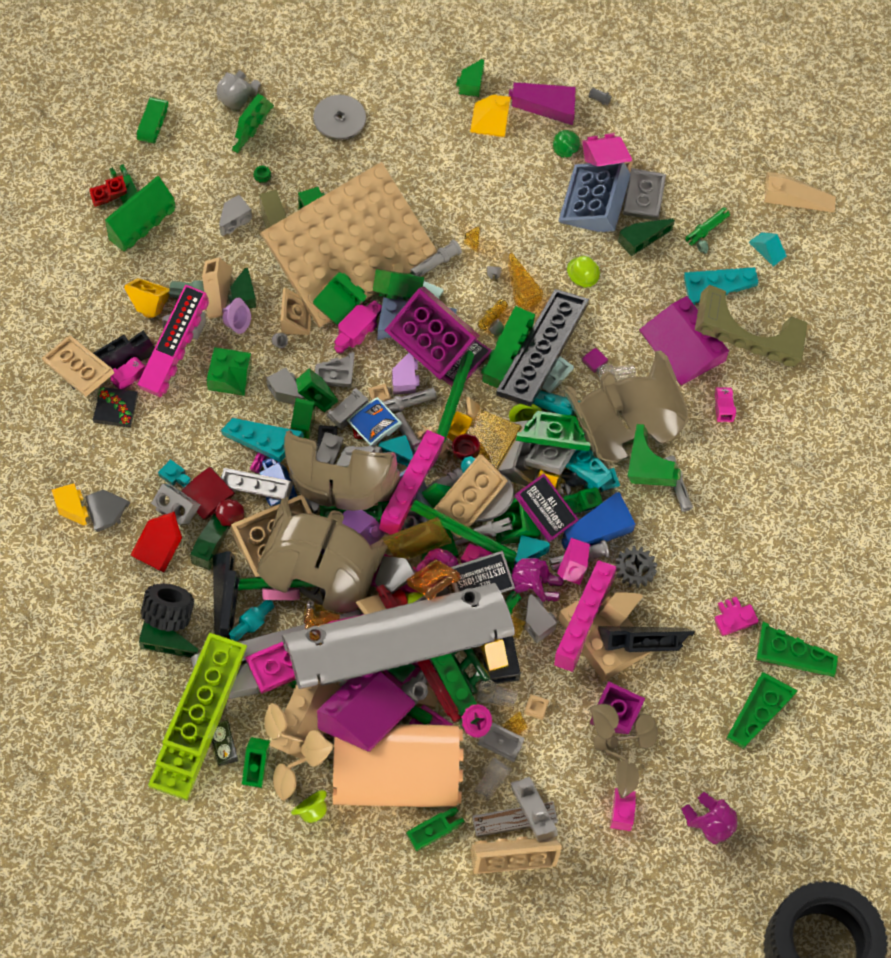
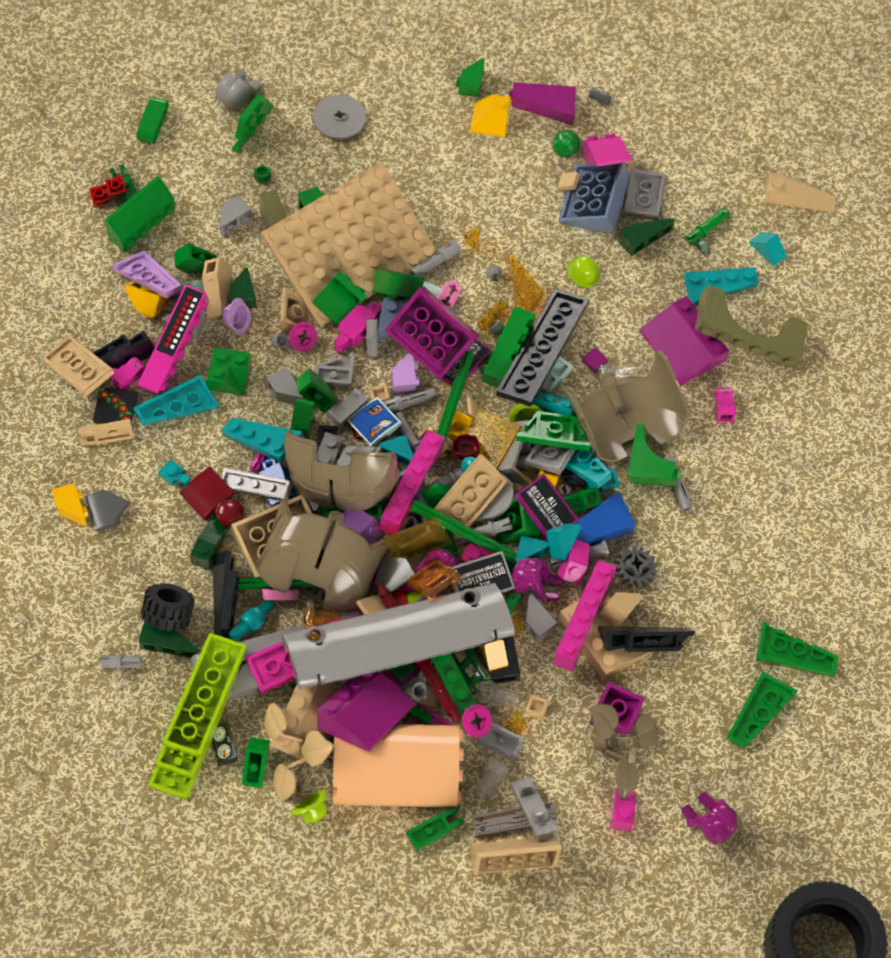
(105, 432): none -> tan hinge
(120, 661): none -> light grey axle
(148, 273): none -> lavender wing
(158, 541): red tile -> none
(177, 402): none -> teal wing
(177, 500): light grey brick -> none
(191, 258): none -> green slope
(304, 344): none -> dark pink gear
(372, 337): none -> light grey axle
(450, 298): none -> bright pink beam
(562, 539): none -> teal slope
(568, 181): none -> tan tile
(734, 617): dark pink hinge -> none

